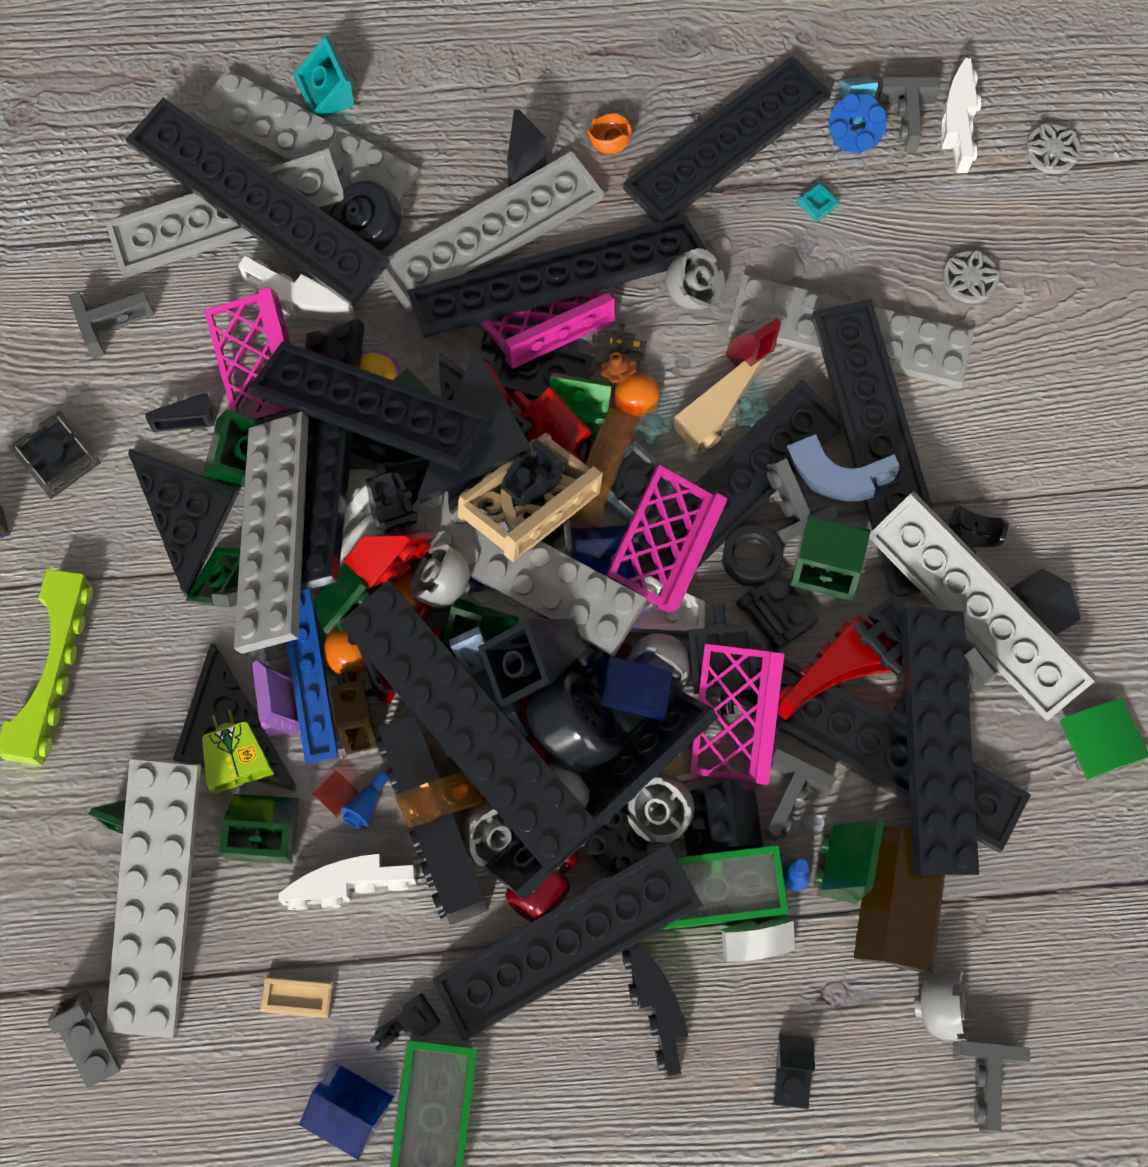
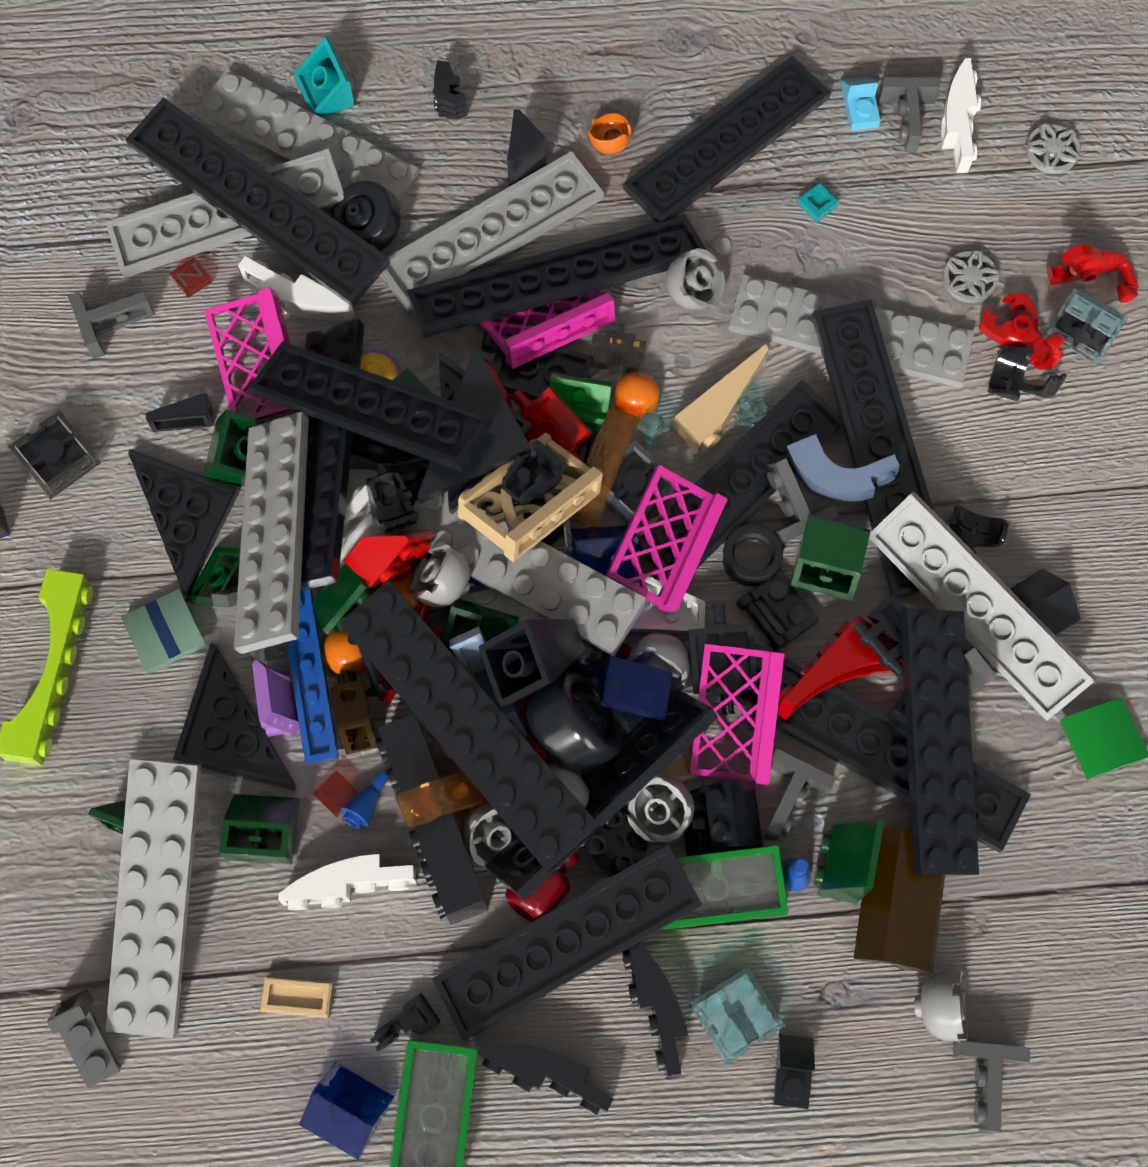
(163, 631): none -> sand green slope
(190, 277): none -> clear red tile
(232, 754): lime torso -> none
(447, 100): none -> black hand
(535, 1065): none -> black slope
(618, 368): dark orange plant -> none
(736, 1015): none -> clear light blue piece
(753, 942): slope -> none
(754, 343): dark red slope -> none
(851, 108): blue plate -> none
(1019, 359): none -> black helmet
(1023, 332): none -> red animal
(1087, 325): none -> piece
(1088, 263): none -> red animal

